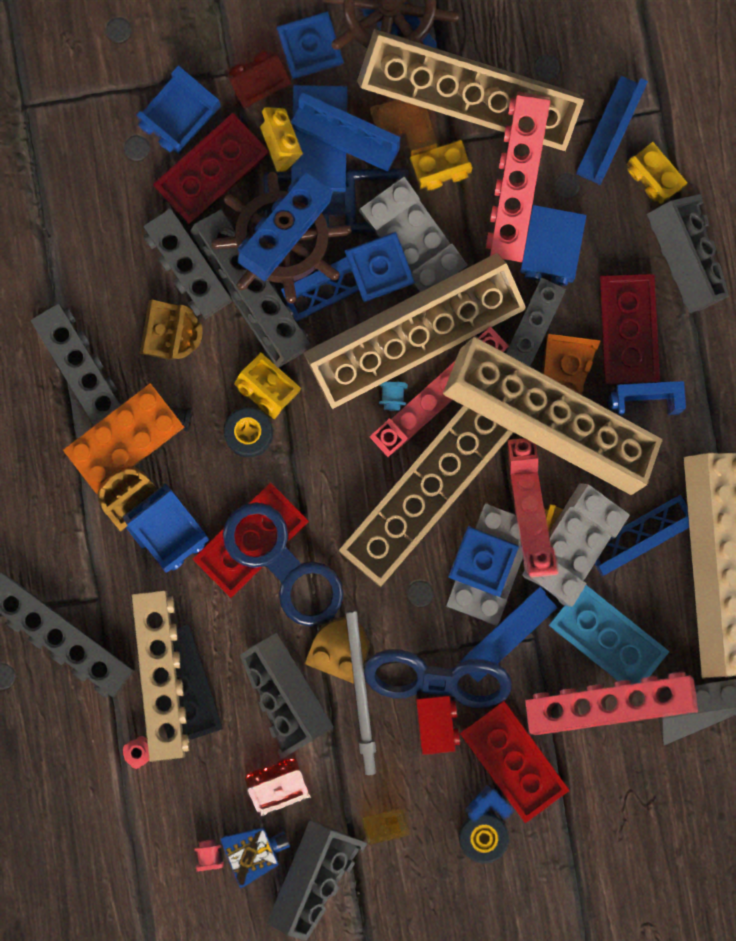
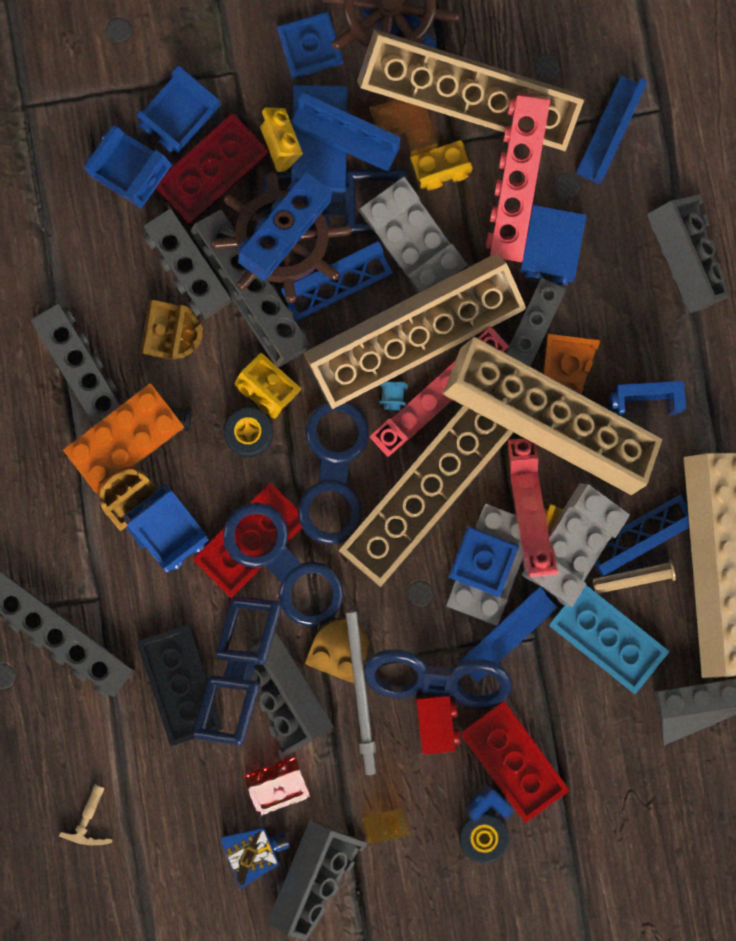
(87, 814): none -> tan piece
(127, 166): none -> blue panel
(140, 742): coral brick -> none
(158, 746): tan brick -> none
(208, 855): coral brick -> none
(238, 670): none -> dark blue bar
(258, 78): clear red bracket -> none
(333, 473): none -> dark blue bar
(379, 267): blue tile -> none
(629, 329): dark red plate -> none
(634, 577): none -> tan axle
(656, 173): yellow bracket -> none
(682, 702): coral brick -> none

